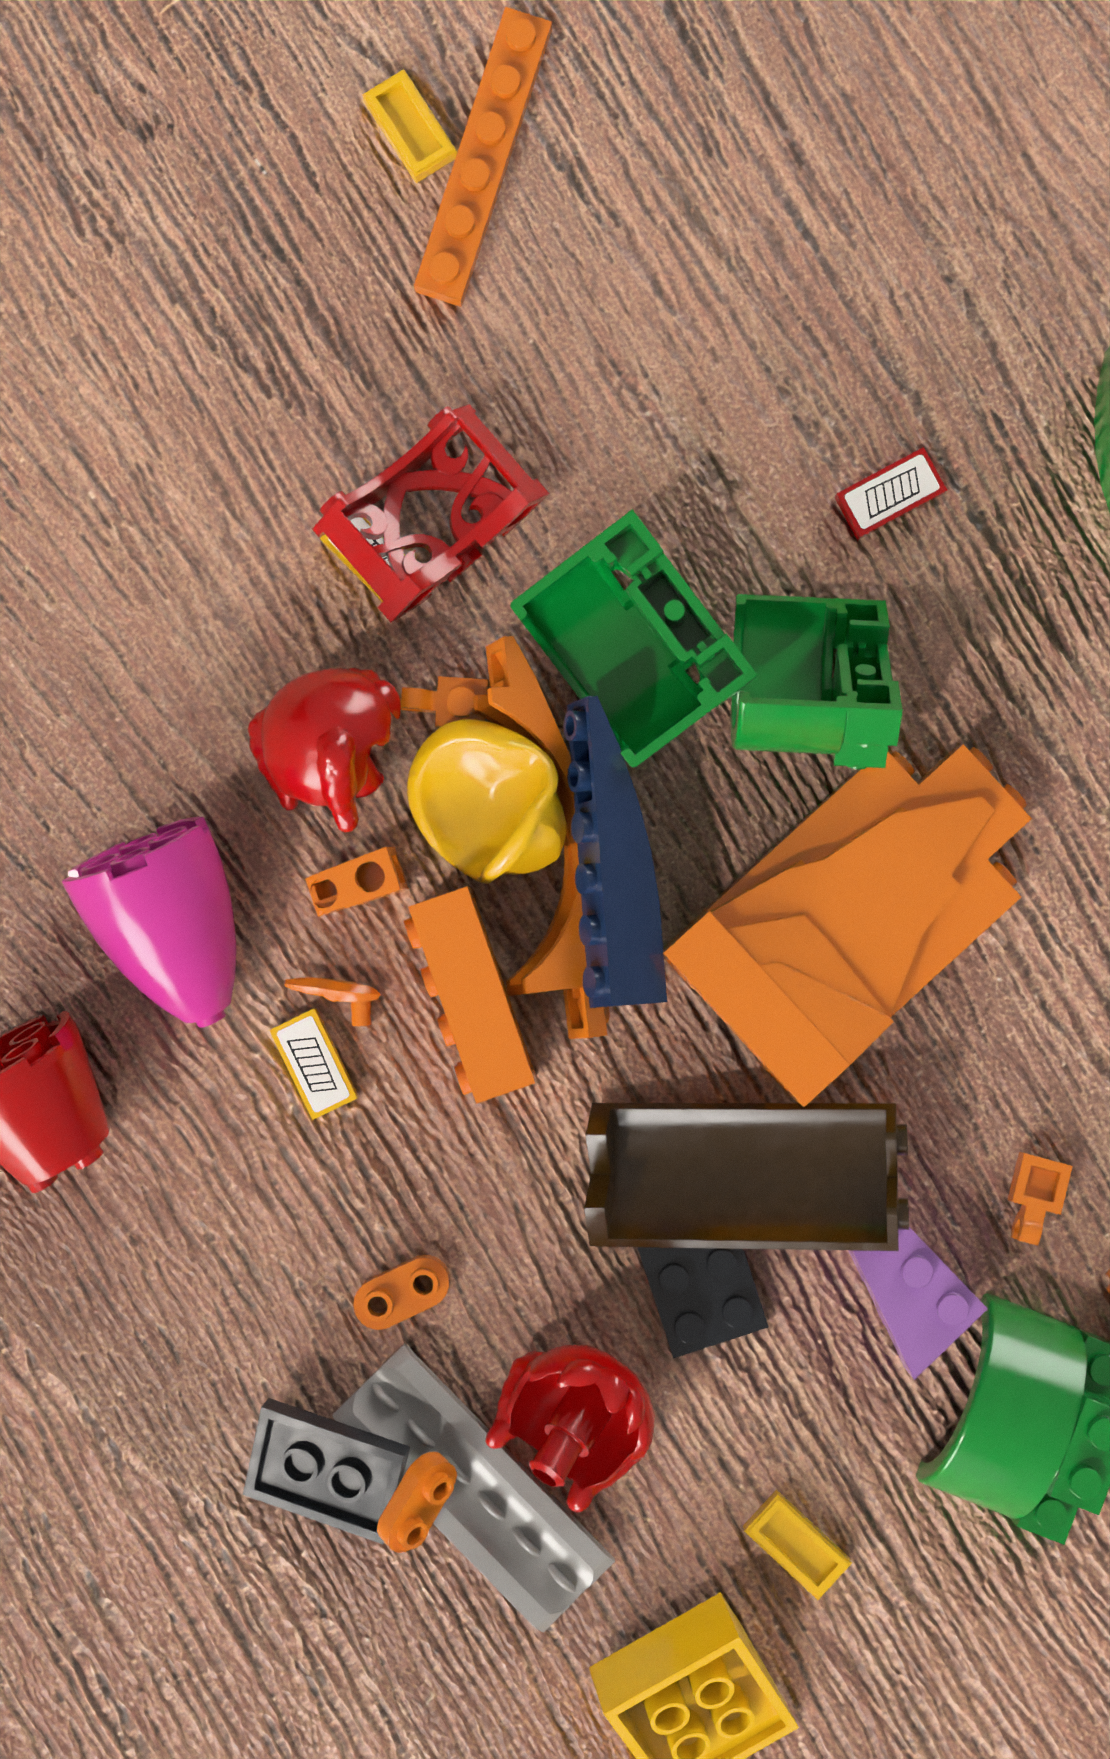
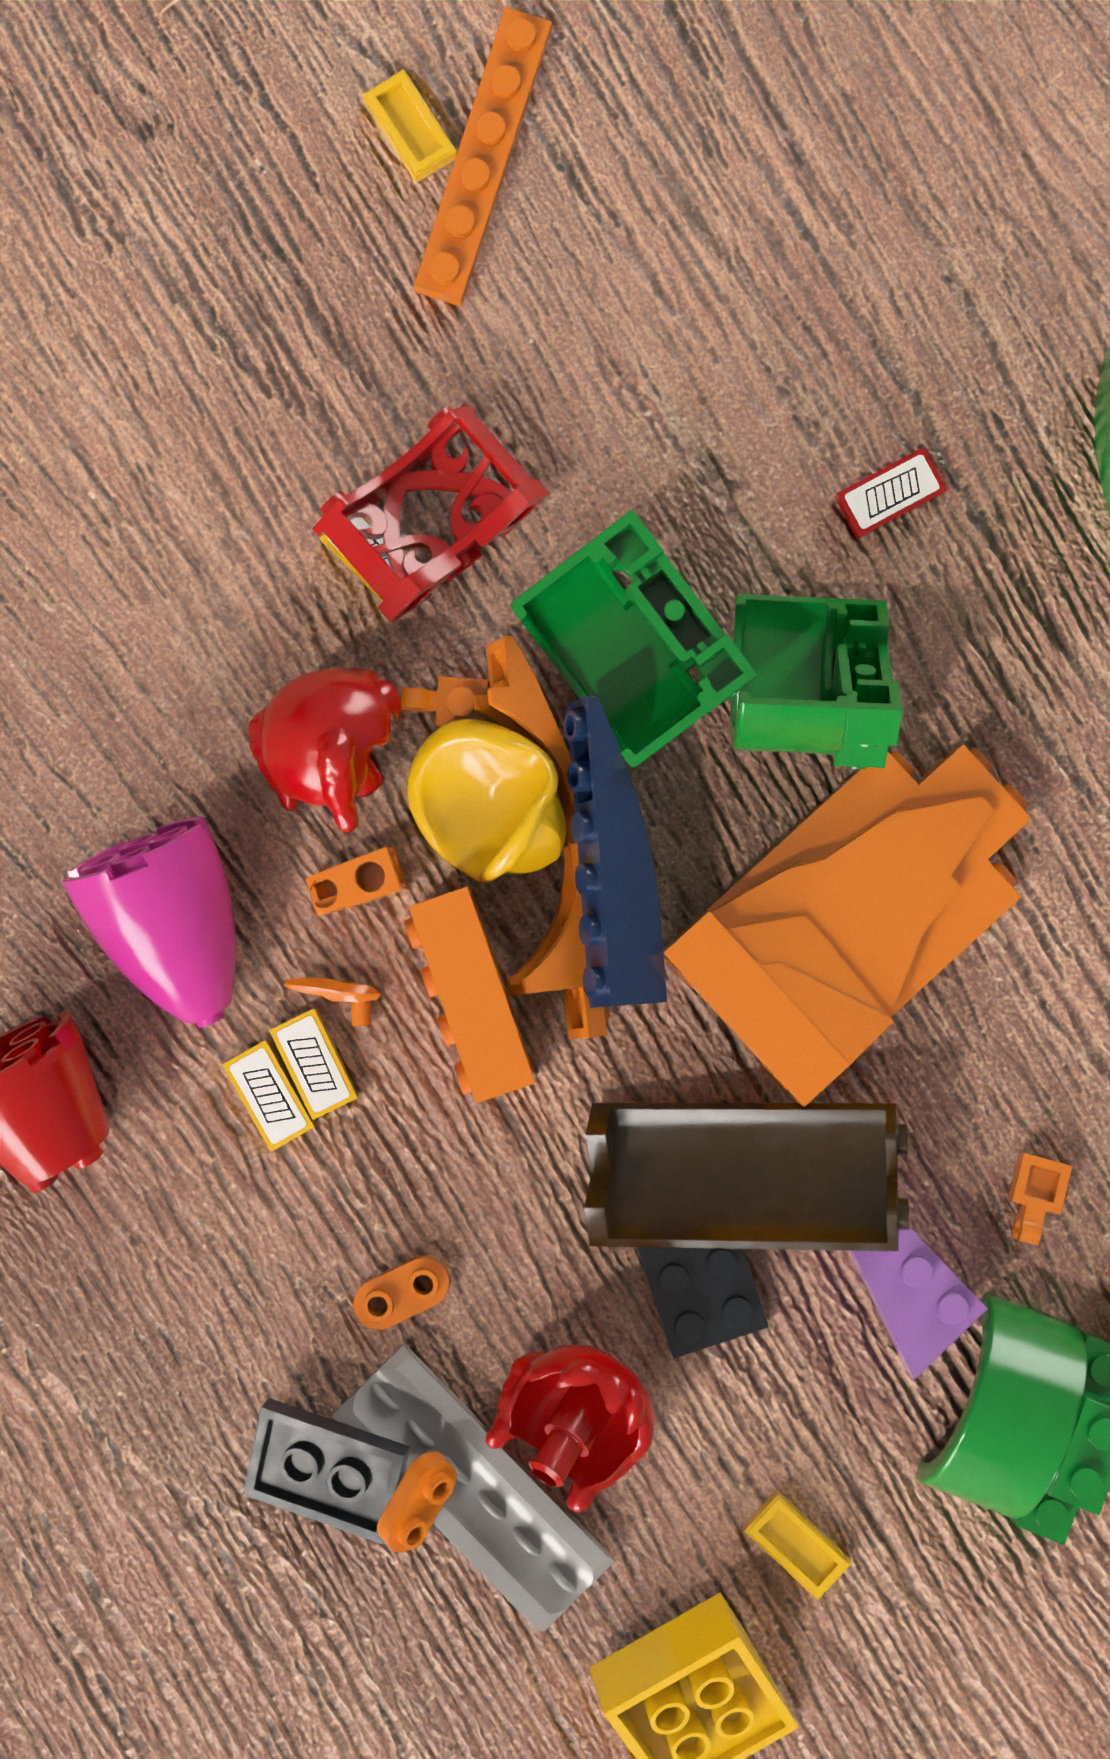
(269, 1095): none -> tile

